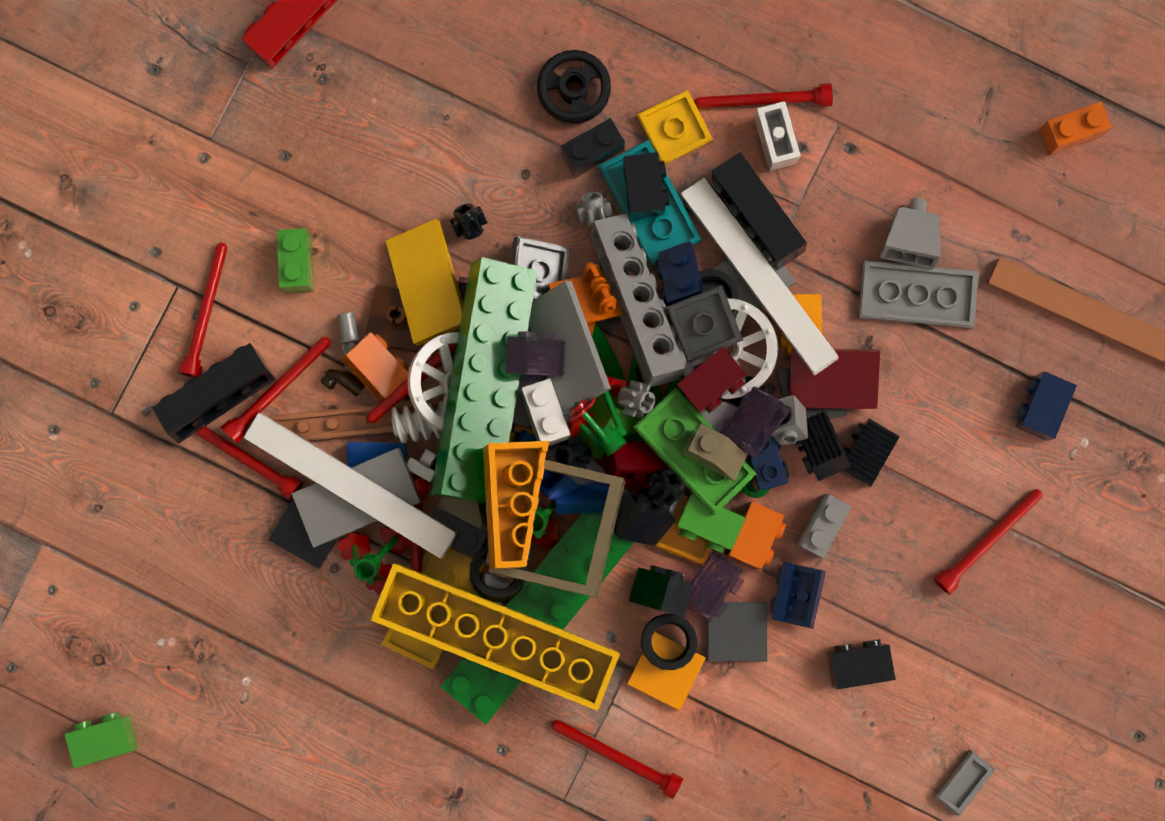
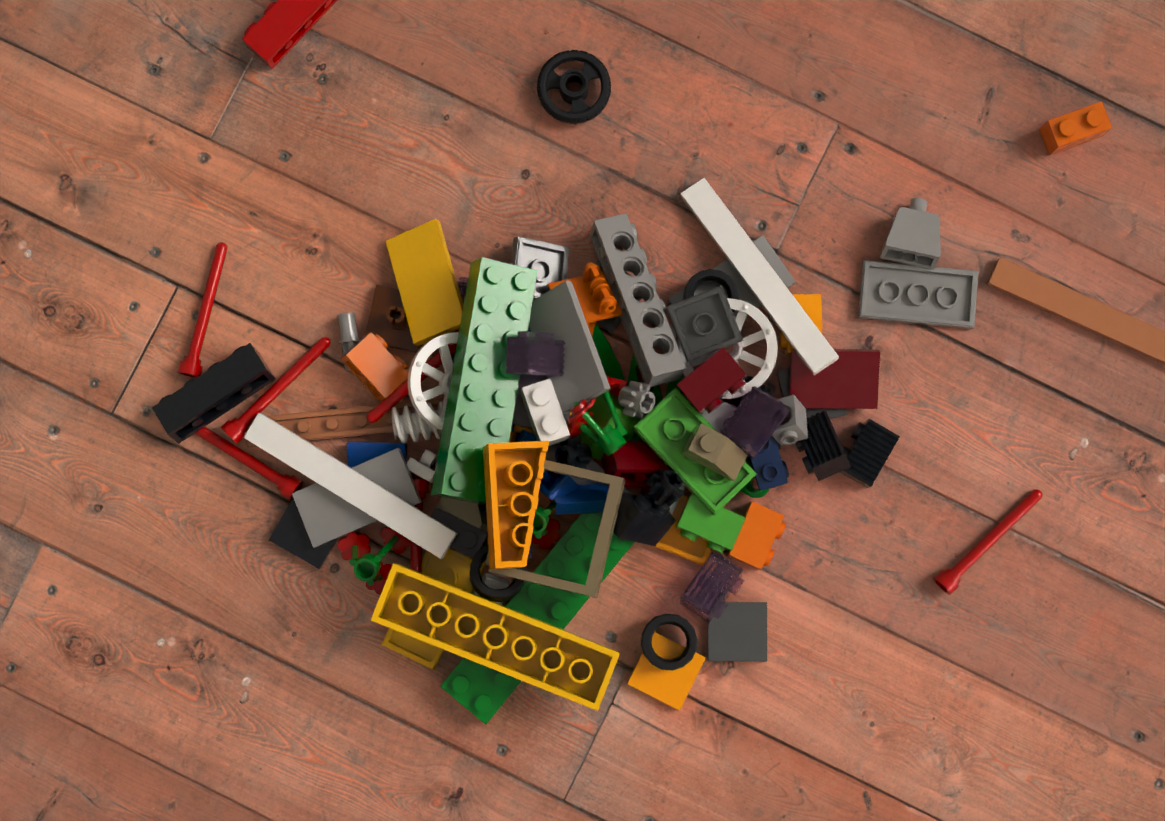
(101, 741): bright green brick -> none
(295, 260): bright green brick -> none
(343, 378): dark brown arm -> none
(468, 221): black gear -> none
(592, 148): black brick -> none
(593, 208): light grey gear -> none
(644, 185): black brick -> none
(653, 232): teal tile -> none
(661, 590): black brick -> none
(667, 783): red piece -> none
(675, 127): yellow tile -> none
(679, 273): dark blue bracket -> none
(758, 211): black brick -> none
(777, 136): white brick -> none
(797, 595): dark blue bracket -> none
(819, 95): red piece -> none
(823, 526): light grey brick -> none
(861, 665): black brick -> none
(964, 783): light grey tile -> none
(1045, 405): dark blue brick -> none

